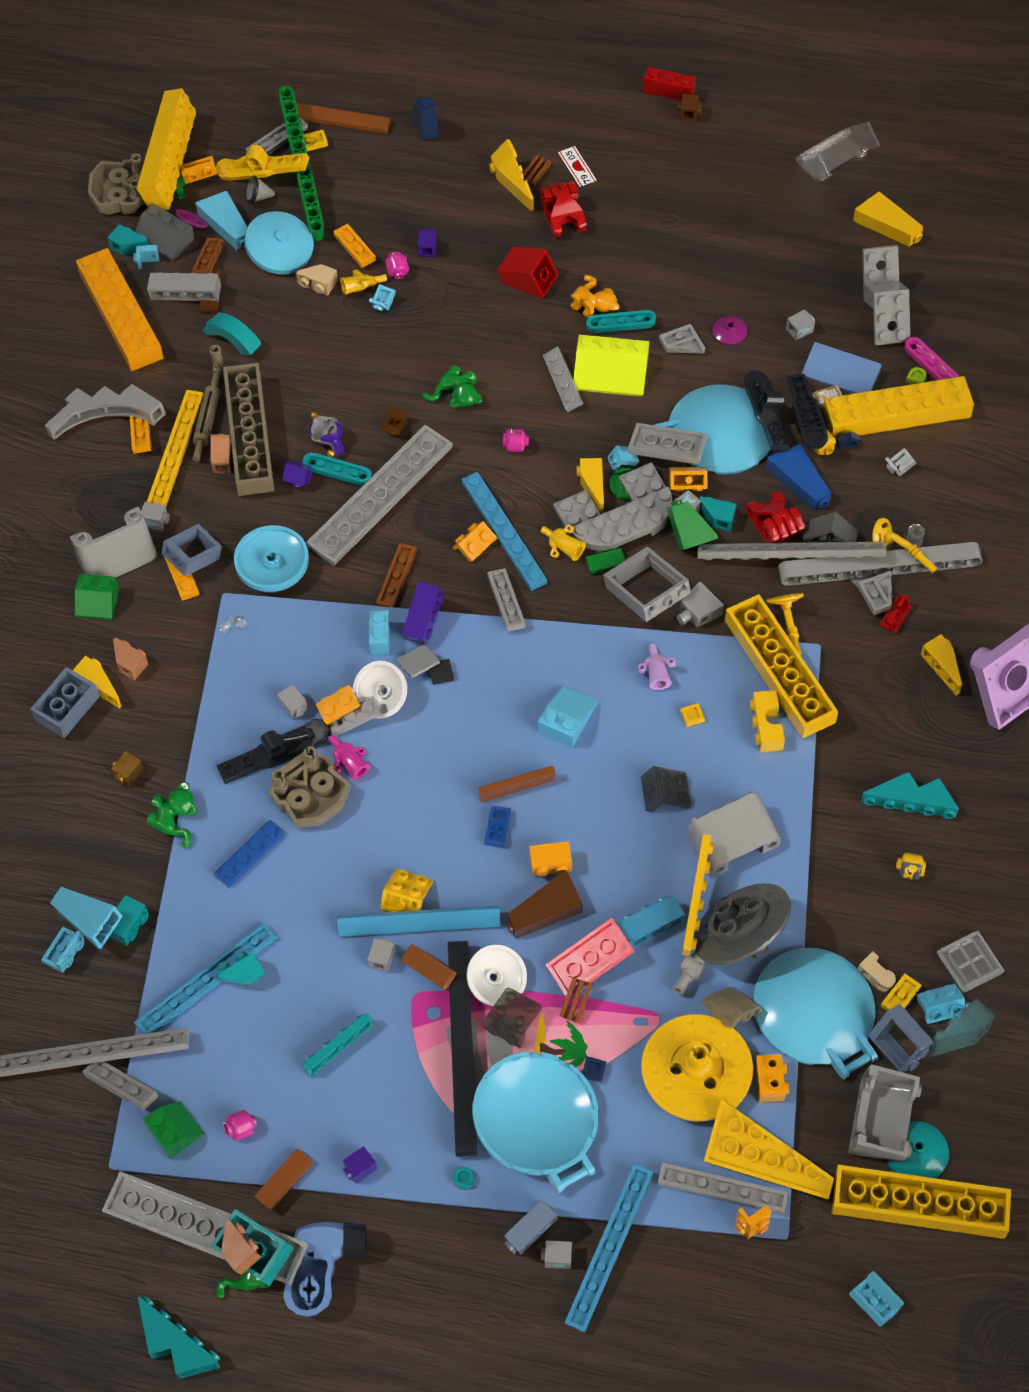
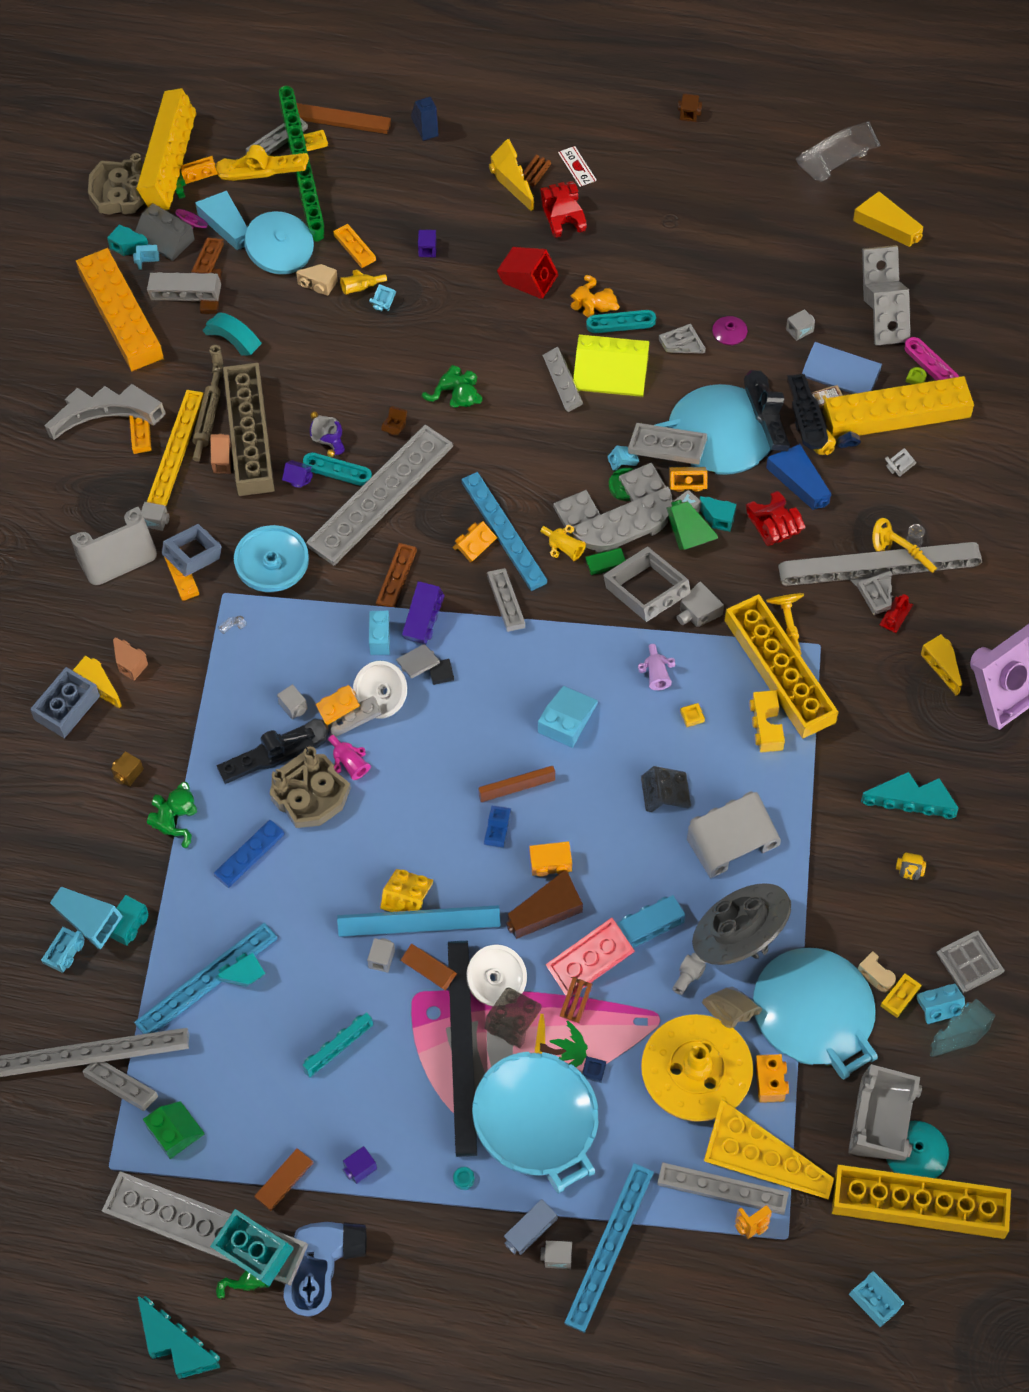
(95, 596): green slope -> none
(237, 1249): nougat slope -> none
(239, 1125): dark pink head -> none
(257, 190): light grey hat -> none
(397, 265): dark pink head -> none
(515, 440): dark pink head -> none
(592, 480): yellow slope -> none
(667, 83): red brick -> none
(697, 903): yellow plate -> none
(791, 550): light grey plate -> none
(829, 529): dark grey brick -> none
(890, 1047): sand blue window -> none

